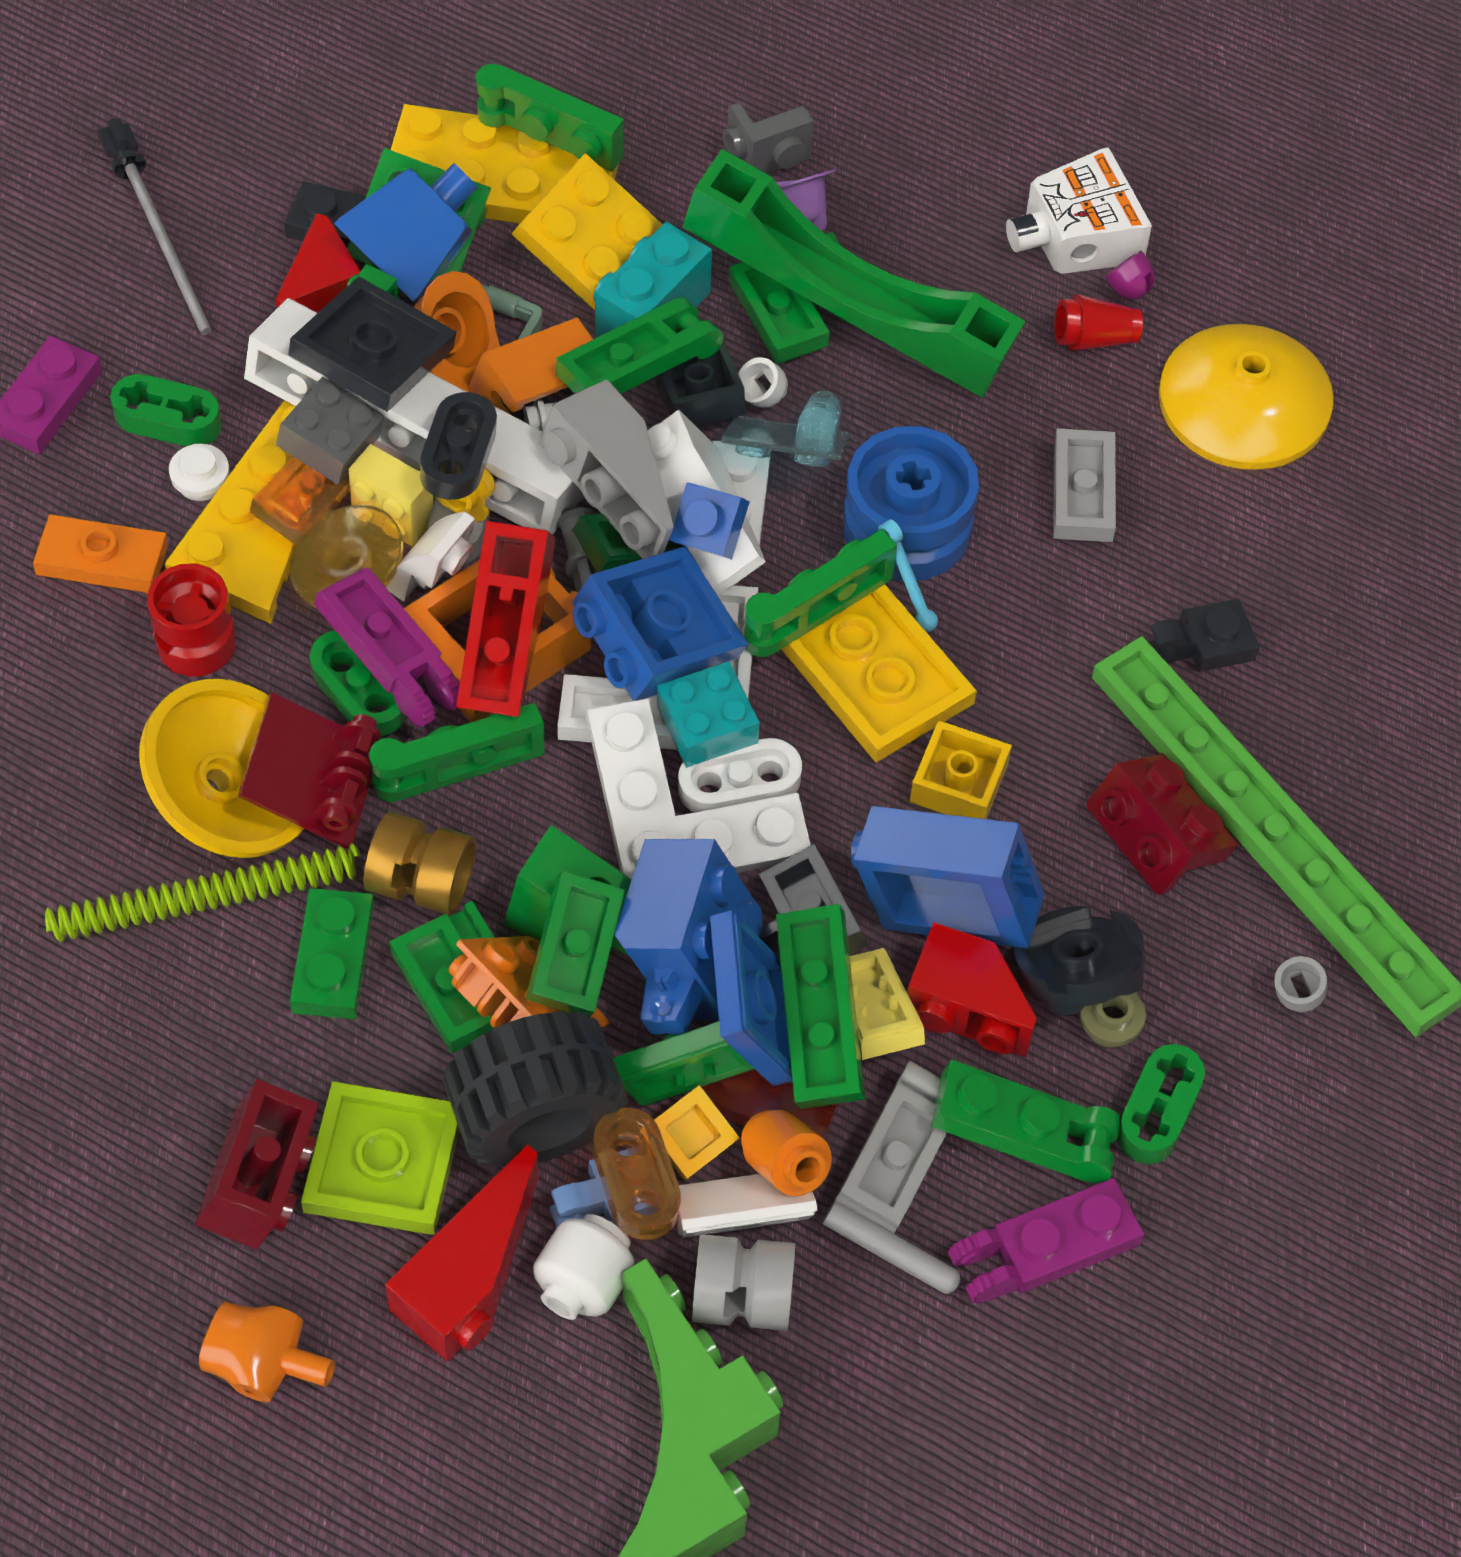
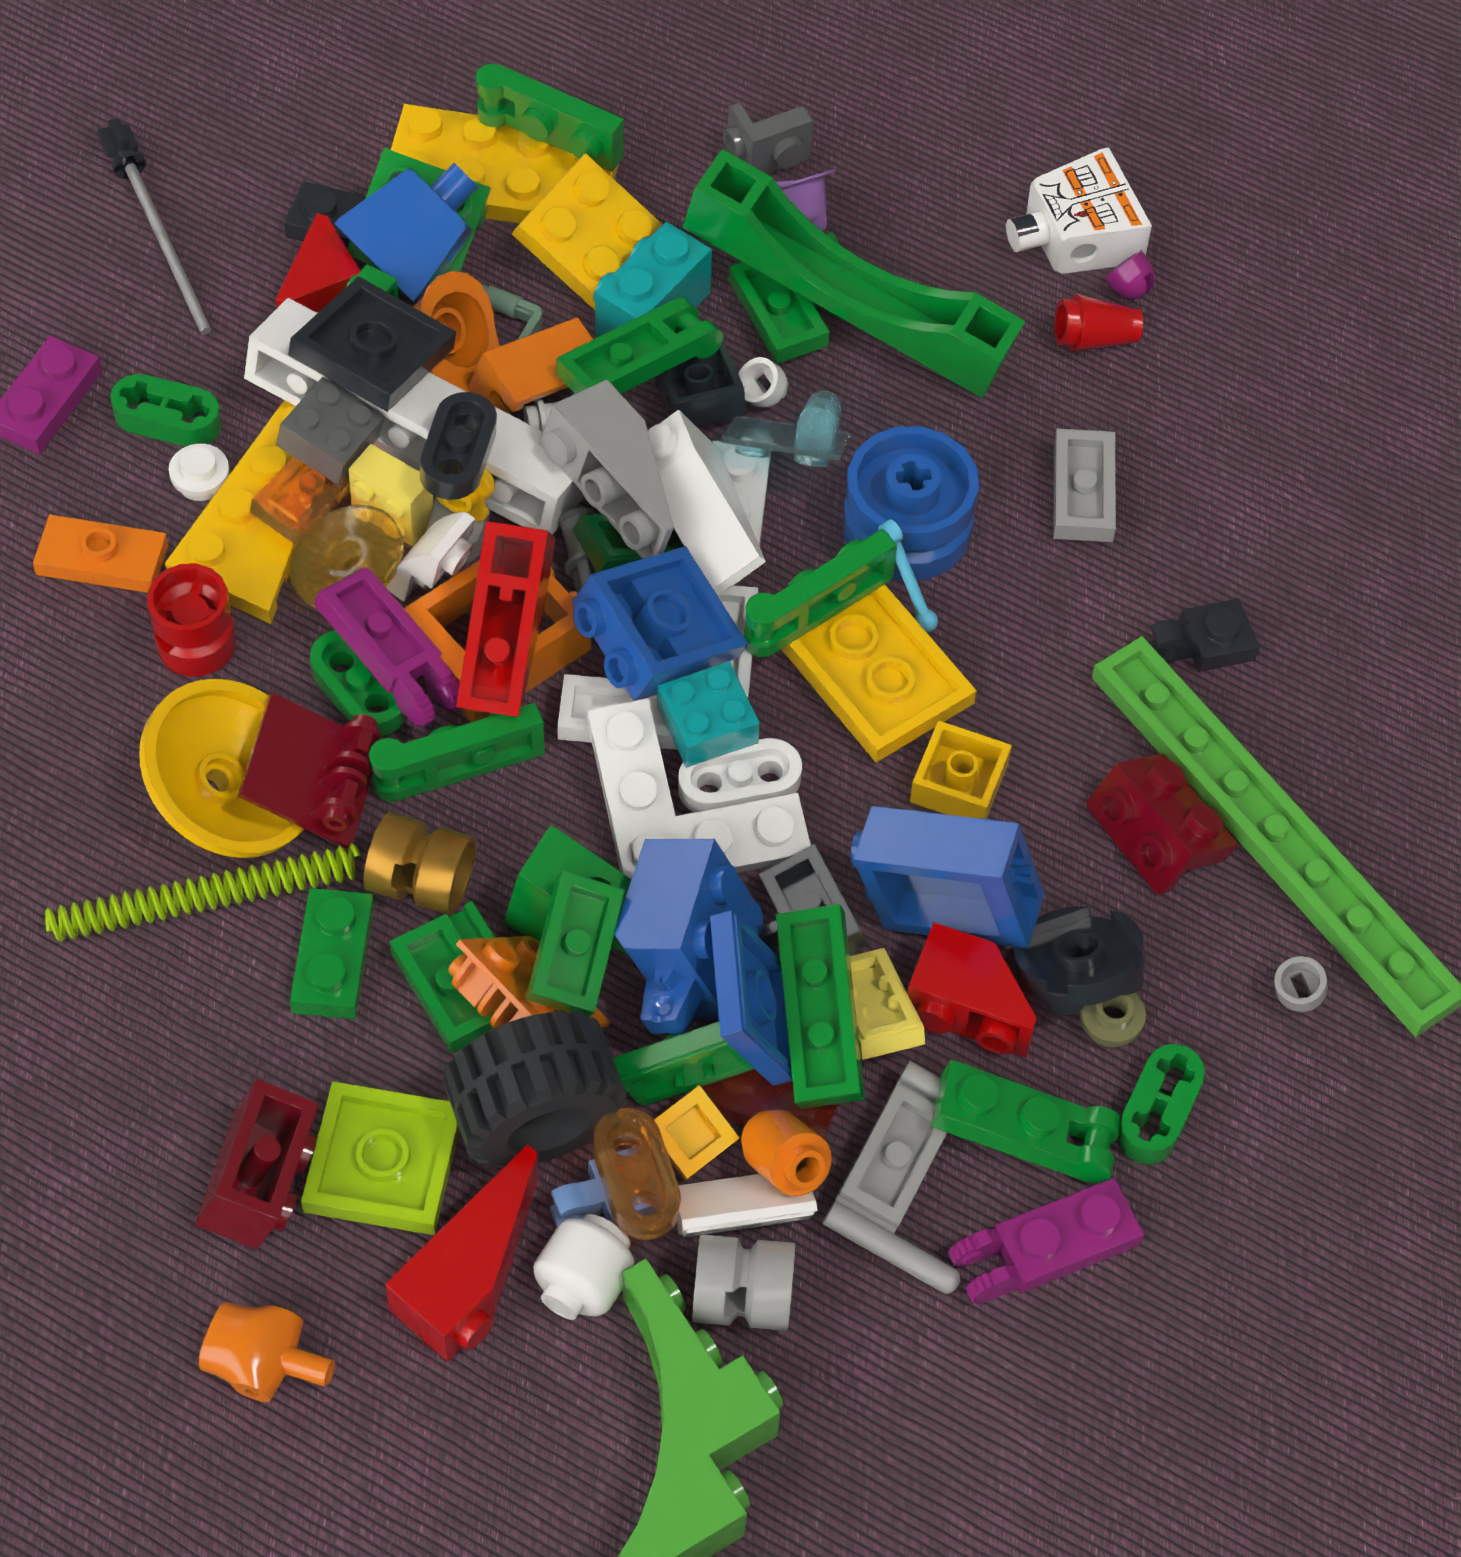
(709, 520): plate -> none
(1243, 415): yellow dish -> none

